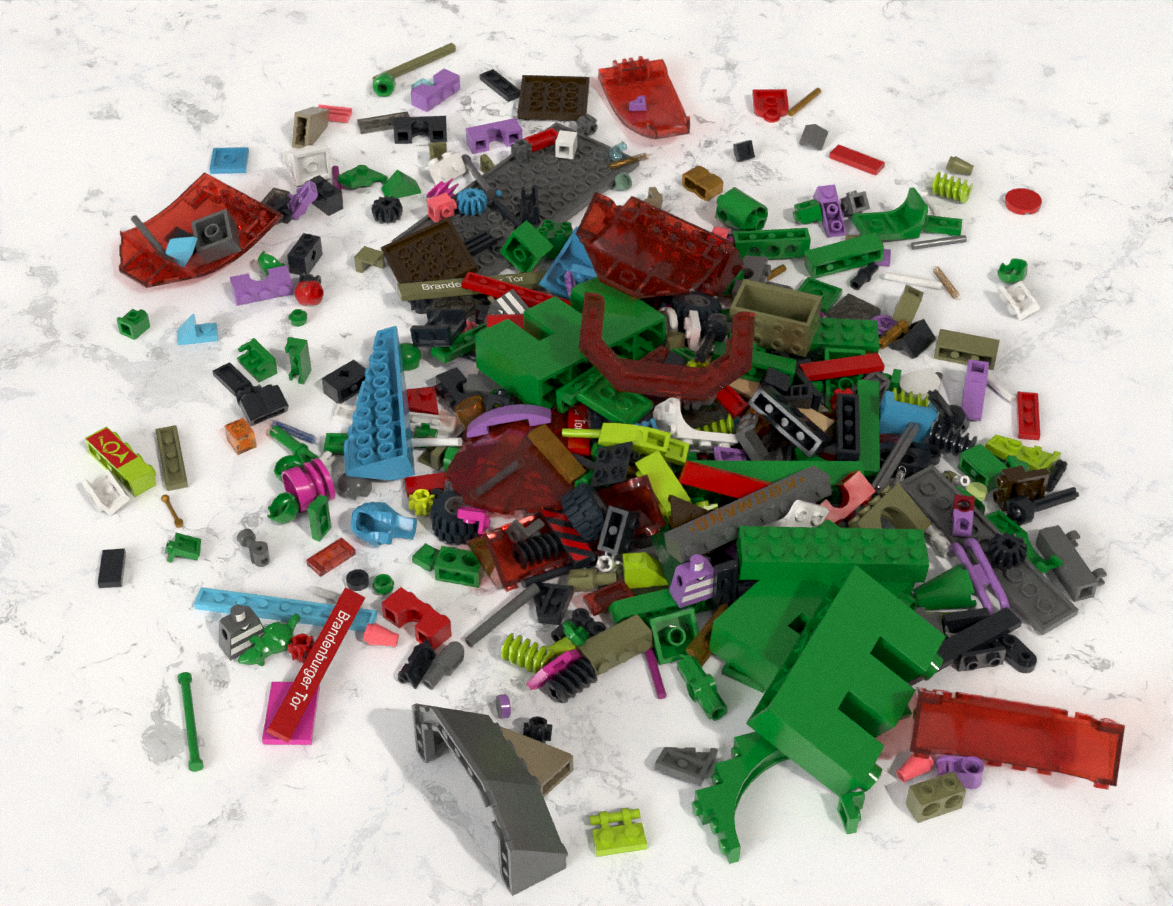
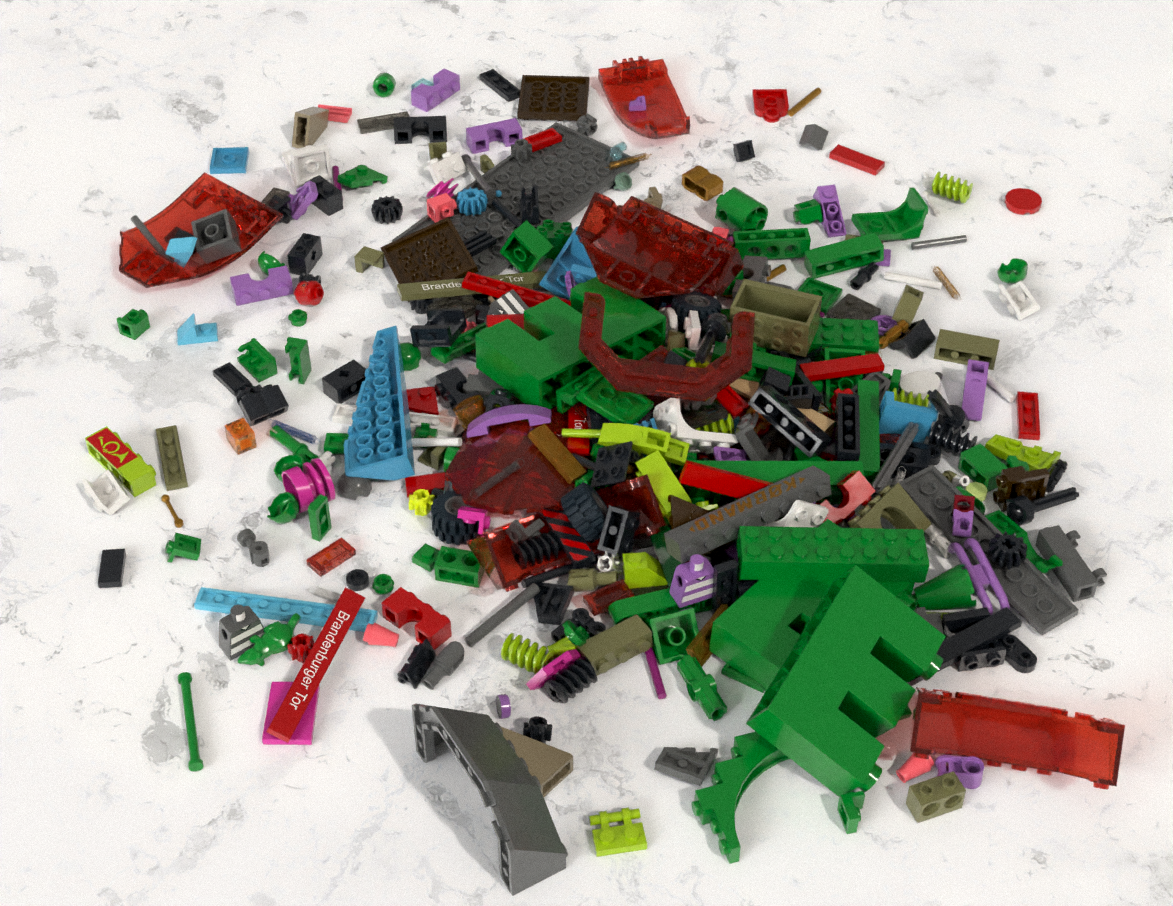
(380, 524): dark azure hair -> none
(400, 186): green slope -> none
(421, 60): olive axle -> none
(566, 144): white brick -> none
(854, 203): dark grey brick -> none
(942, 225): green plate -> none
(959, 166): olive cone -> none

